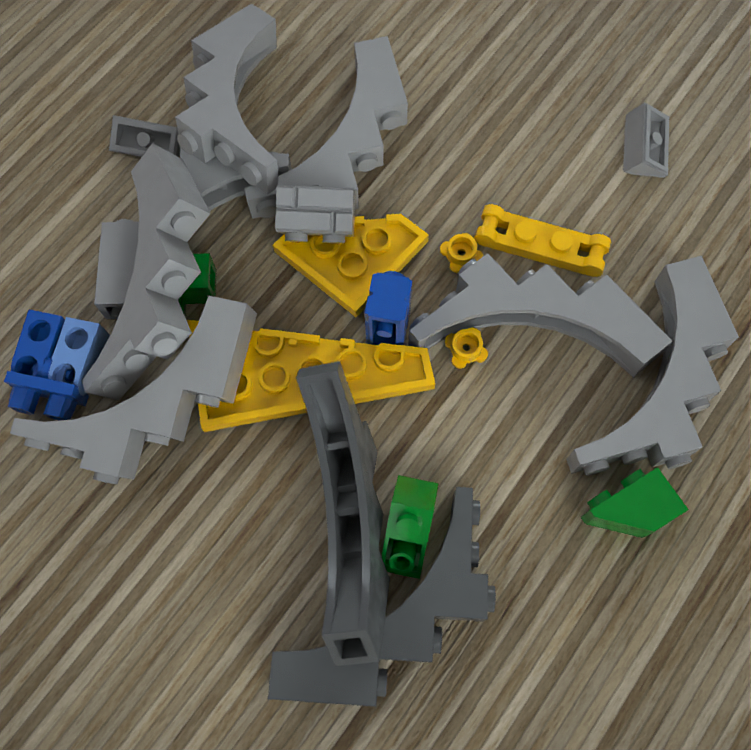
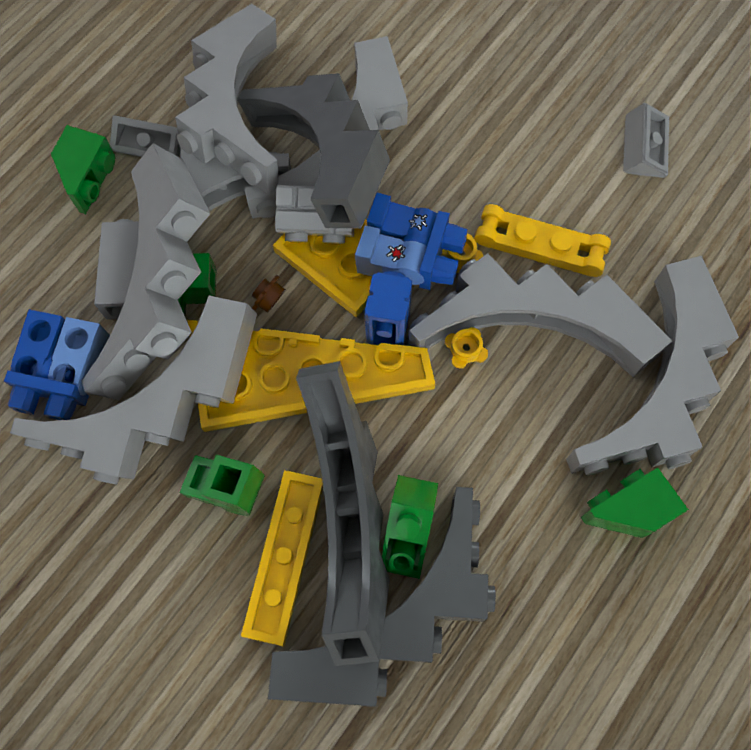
(83, 164): none -> green slope
(223, 483): none -> green brick
(267, 294): none -> reddish brown plate
(283, 559): none -> yellow plate
(350, 152): none -> dark grey arch
(409, 243): none -> hips

